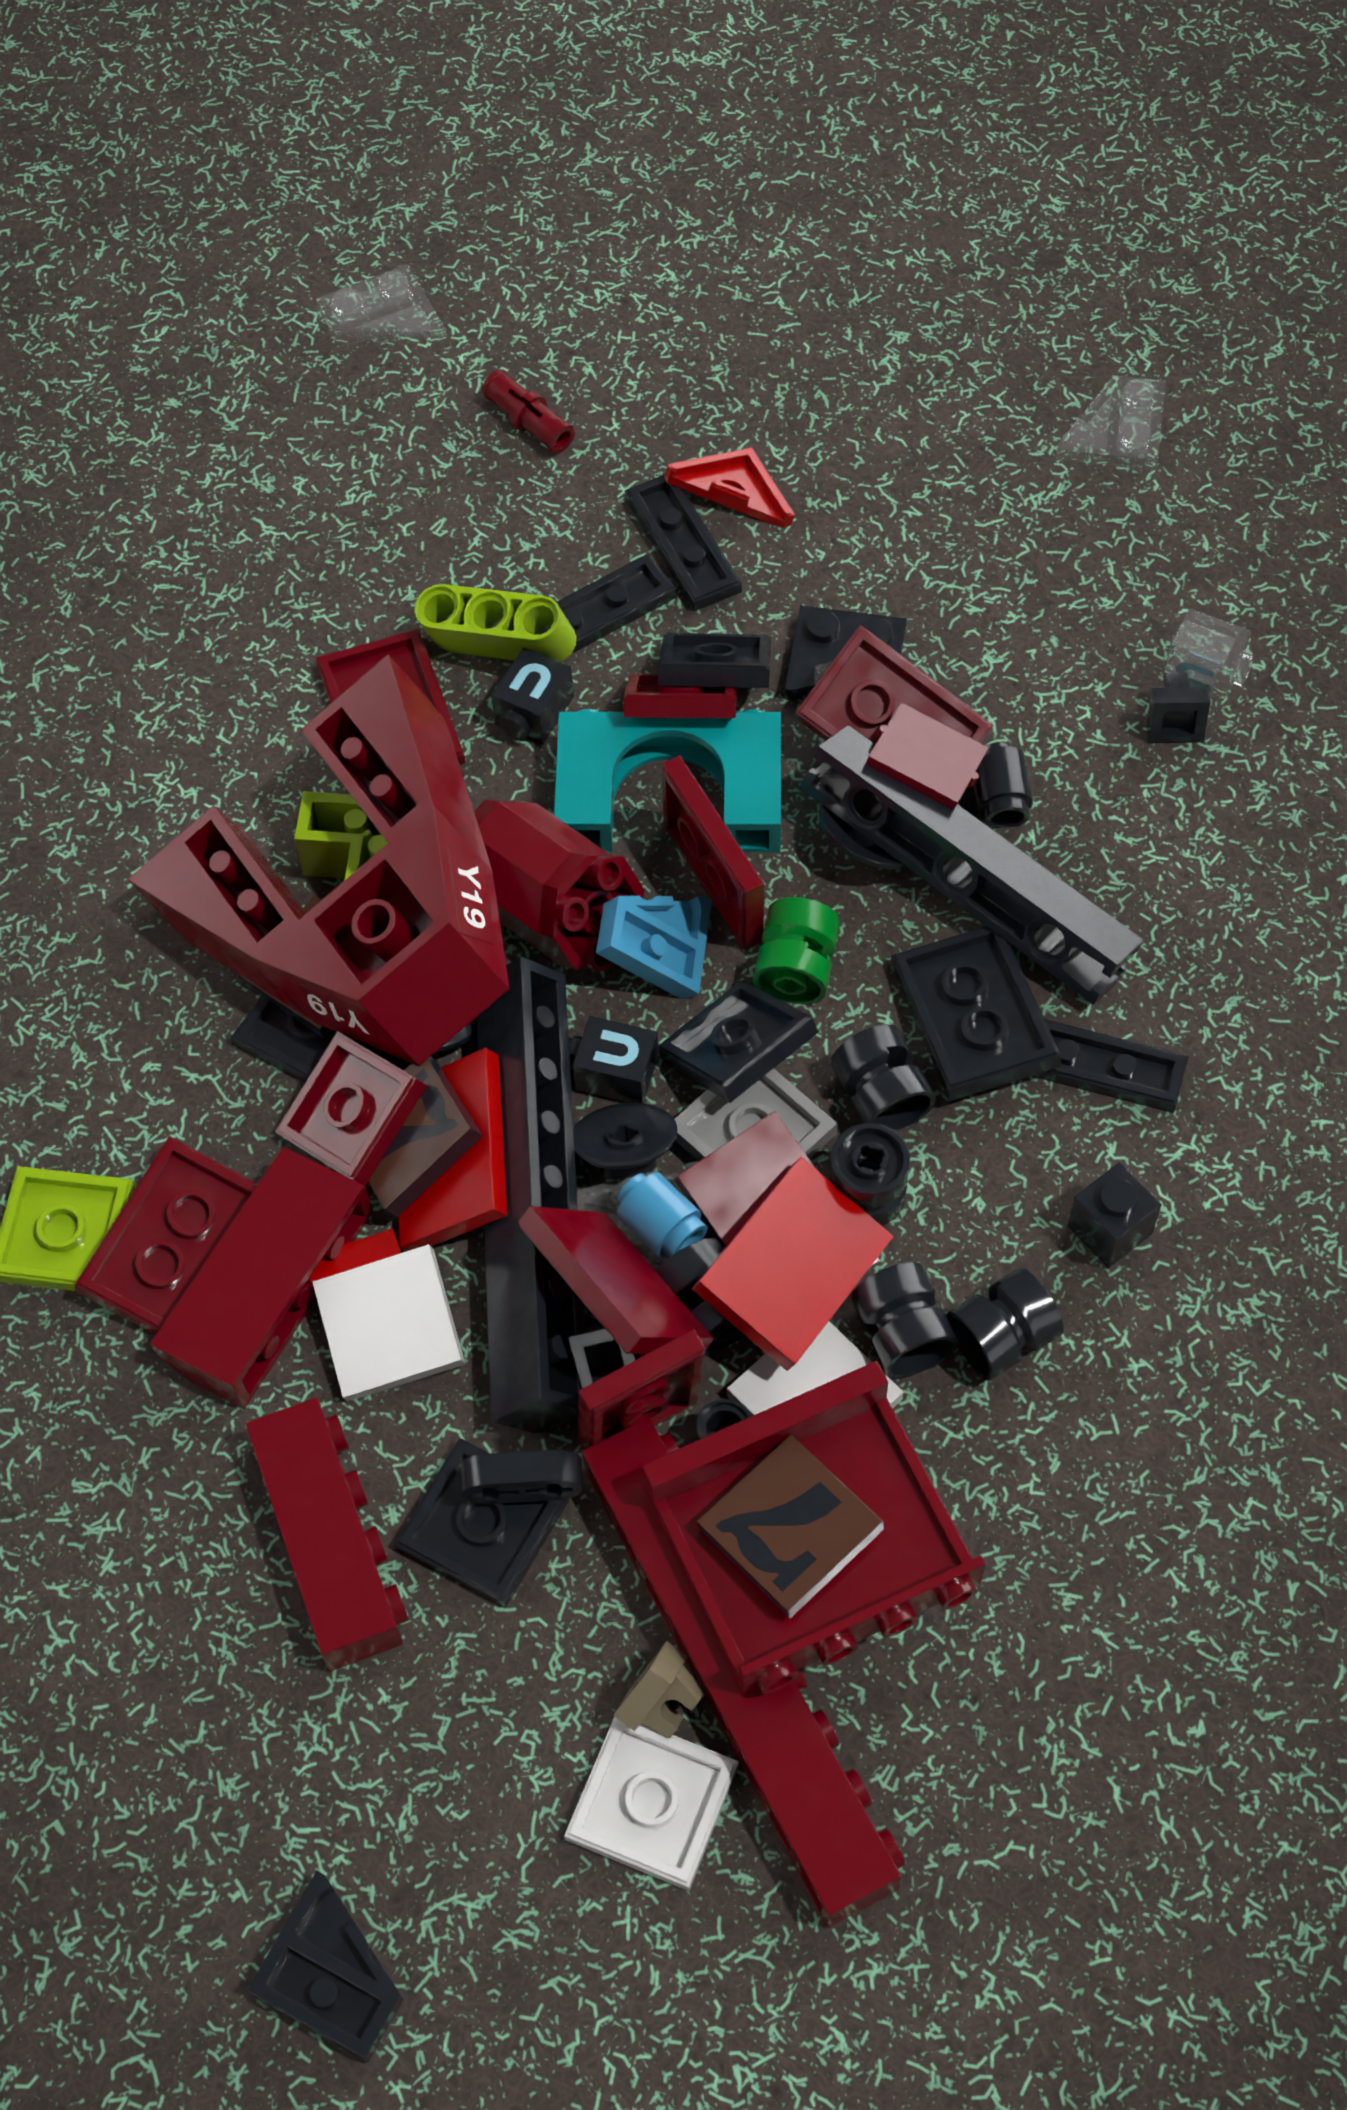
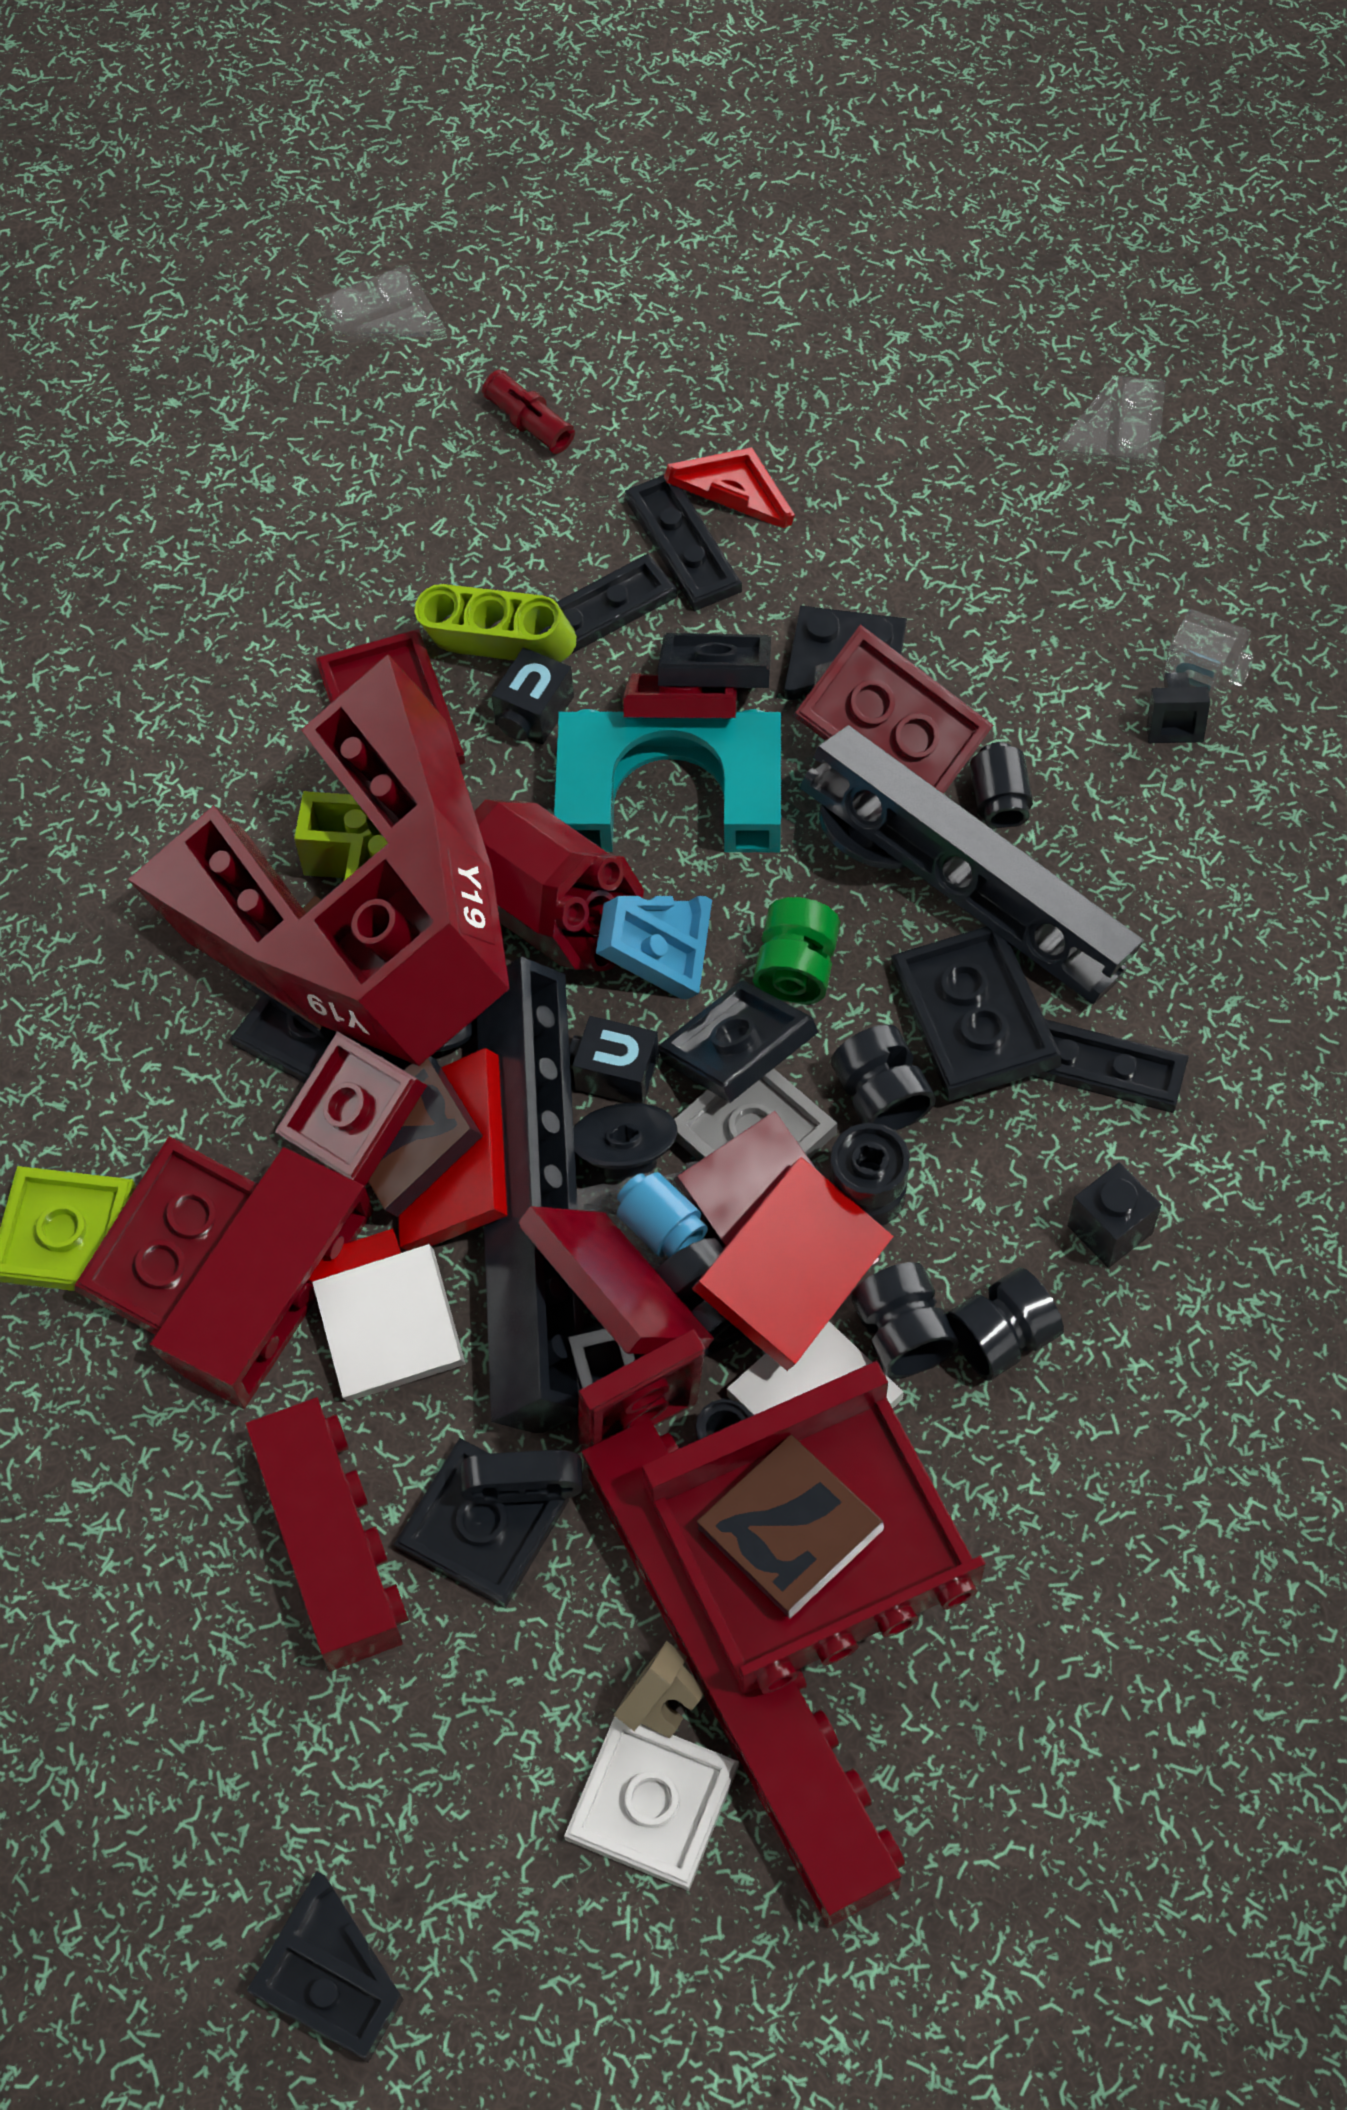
(712, 853): dark red tile -> none
(927, 756): piece -> none

